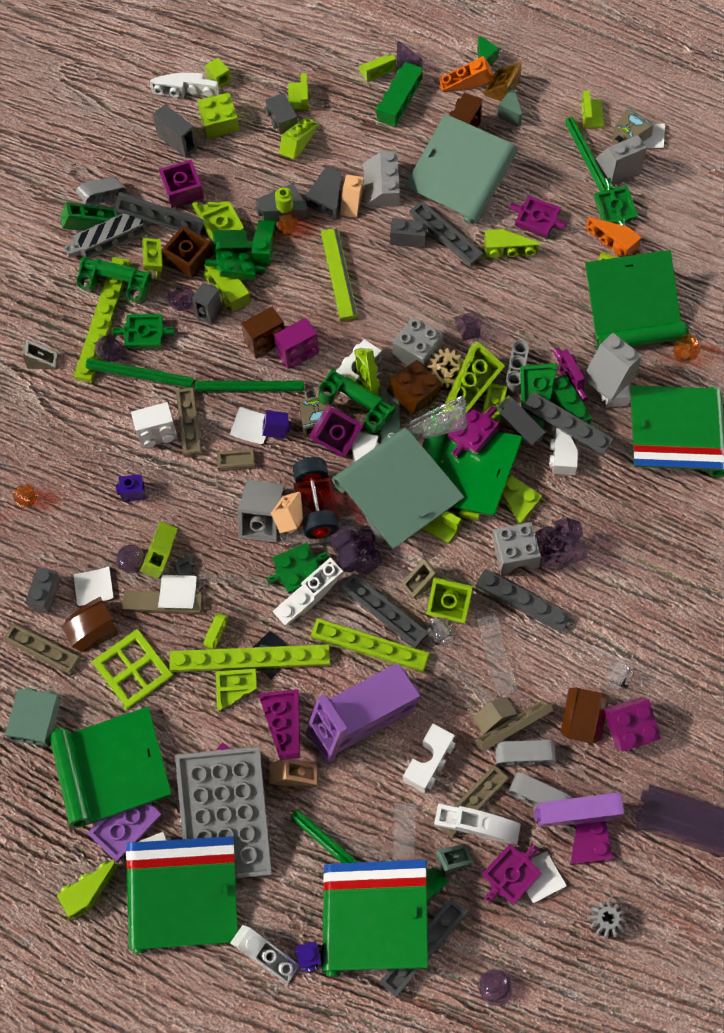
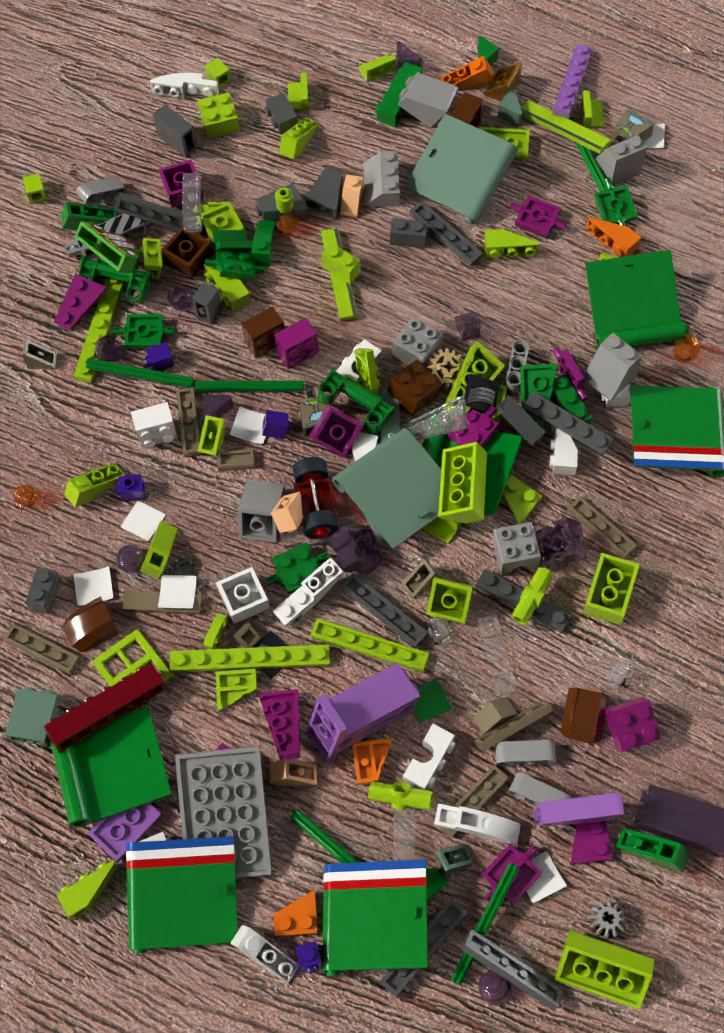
(34, 188): none -> lime brick
(77, 301): none -> magenta wing
(92, 484): none -> lime slope
(104, 708): none -> dark red brick
(109, 246): none -> bright green brick
(142, 520): none -> white sticker
(159, 357): none -> dark purple brick
(191, 202): none -> clear slope
(212, 435): none -> lime slope
(216, 405): none -> clear purple slope
(243, 595): none -> white brick
(246, 636): none -> dark tan slope
(297, 918): none -> orange wing
(340, 263): none -> lime brick
(370, 759): none -> orange wing
(400, 795): none -> lime piece
(426, 98): none -> light grey slope
(431, 701): none -> green sticker
(463, 483): none -> lime slope
(481, 393): none -> black sticker
(487, 919): none -> green axle
(512, 969): none -> dark grey plate
(518, 137): none -> lime wing
(532, 596): none -> lime piece
(565, 127): none -> lime tile
(572, 81): none -> medium lavender plate
(602, 528): none -> dark tan tile
(605, 969): none -> lime slope
(611, 588): none -> lime brick
(653, 849): none -> green slope

